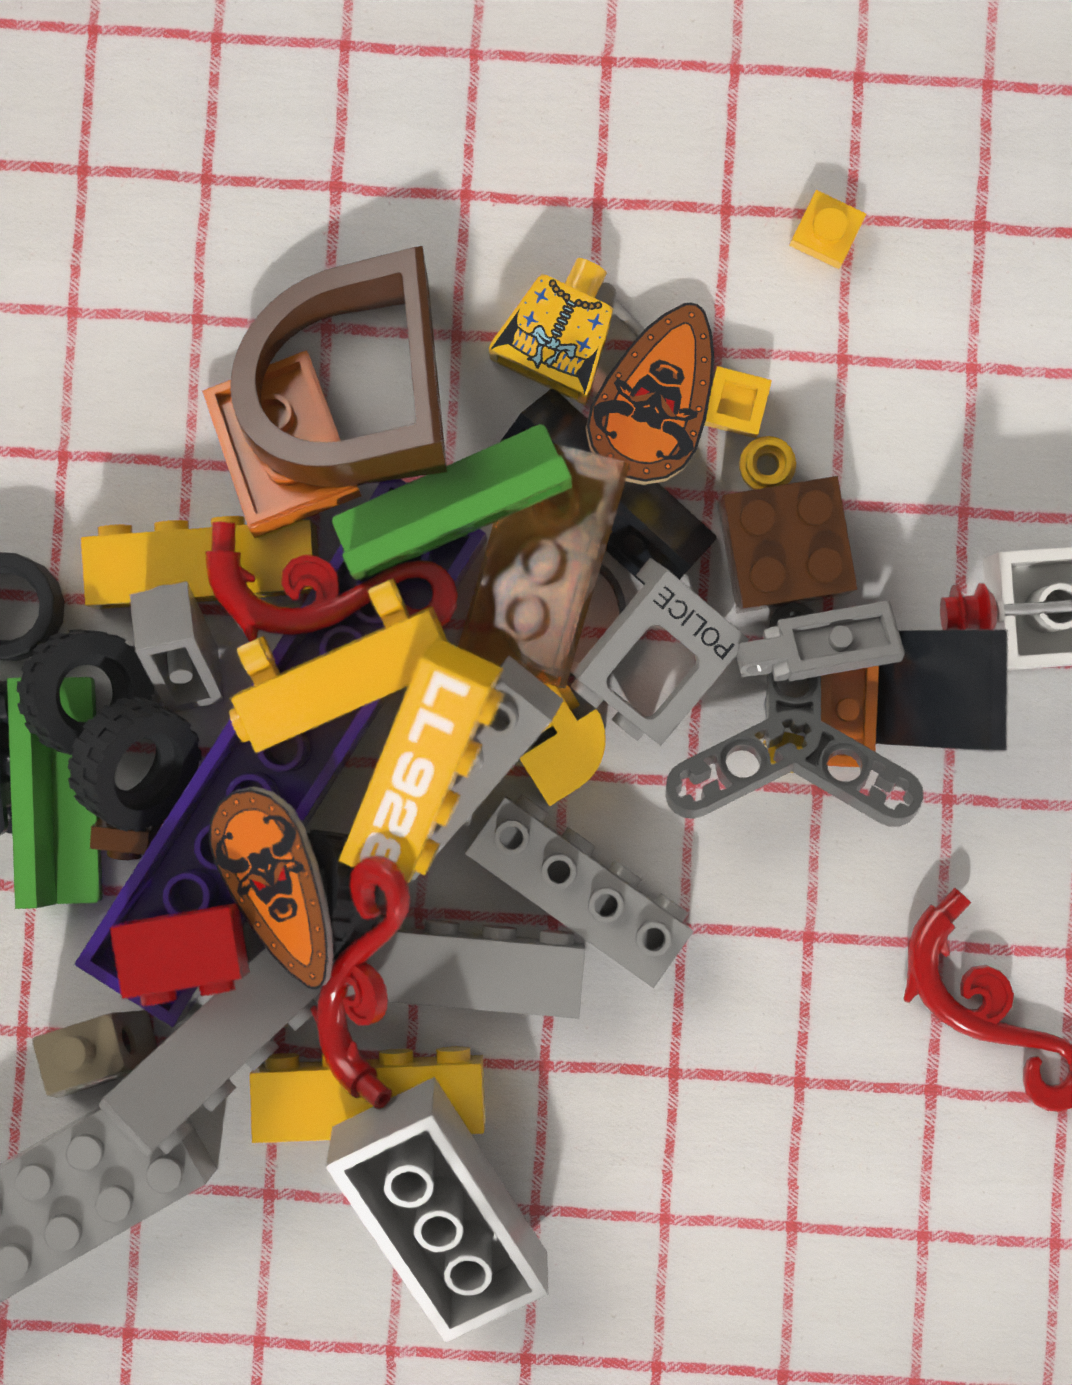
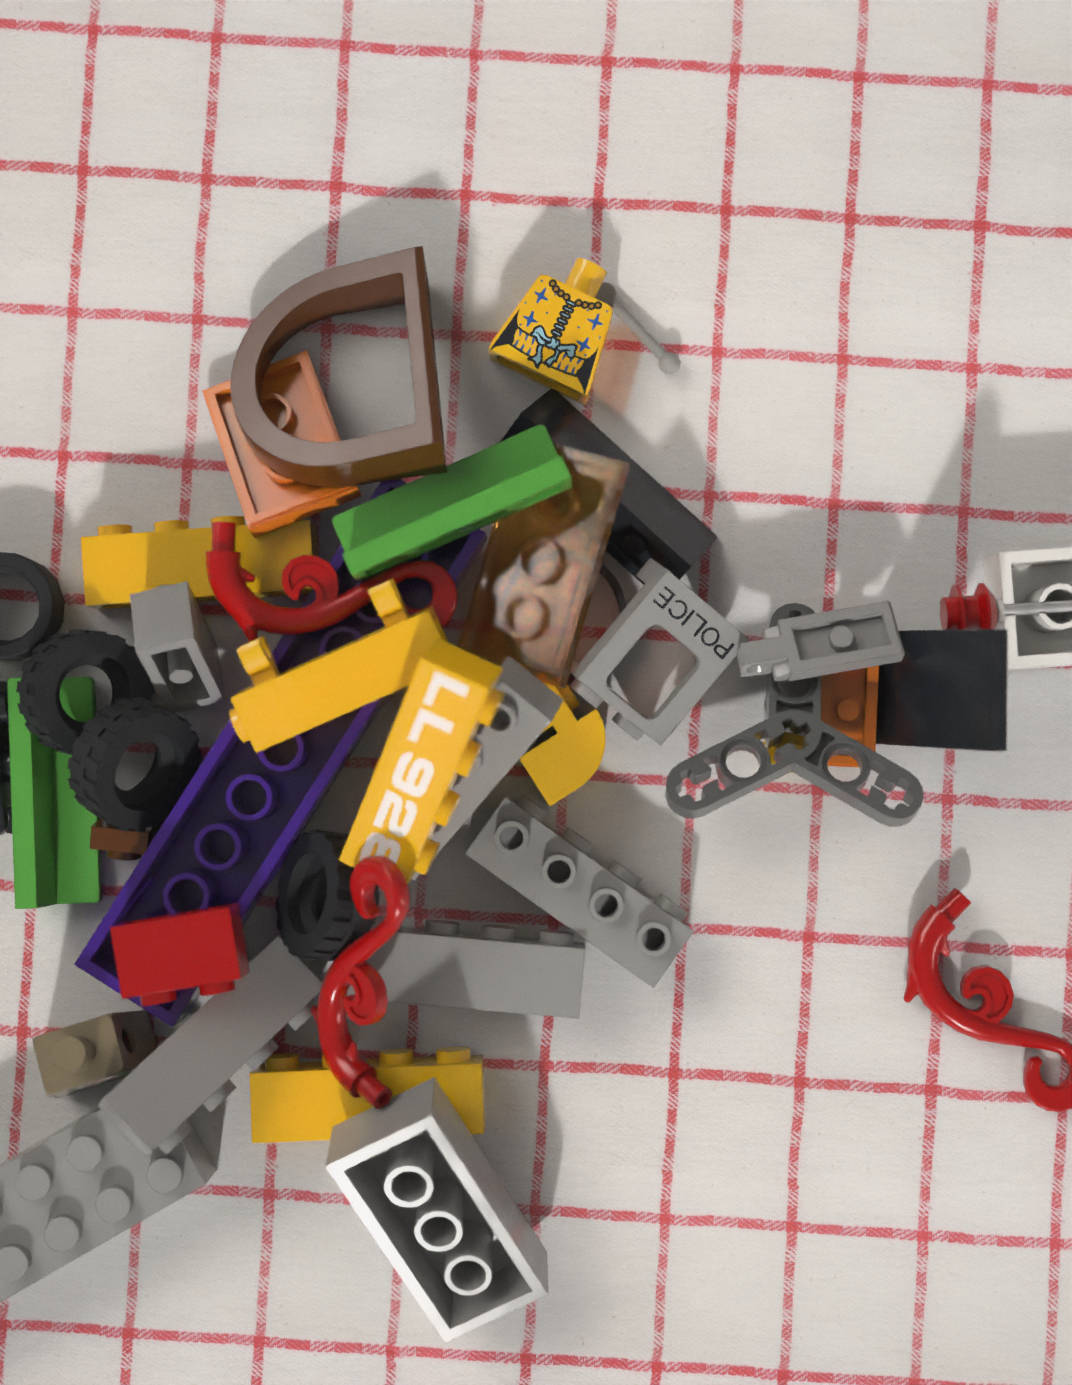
(274, 880): shield -> none
(656, 397): shield -> none
(737, 402): yellow plate -> none
(772, 447): yellow plate -> none
(787, 544): reddish brown brick -> none
(827, 229): yellow plate -> none

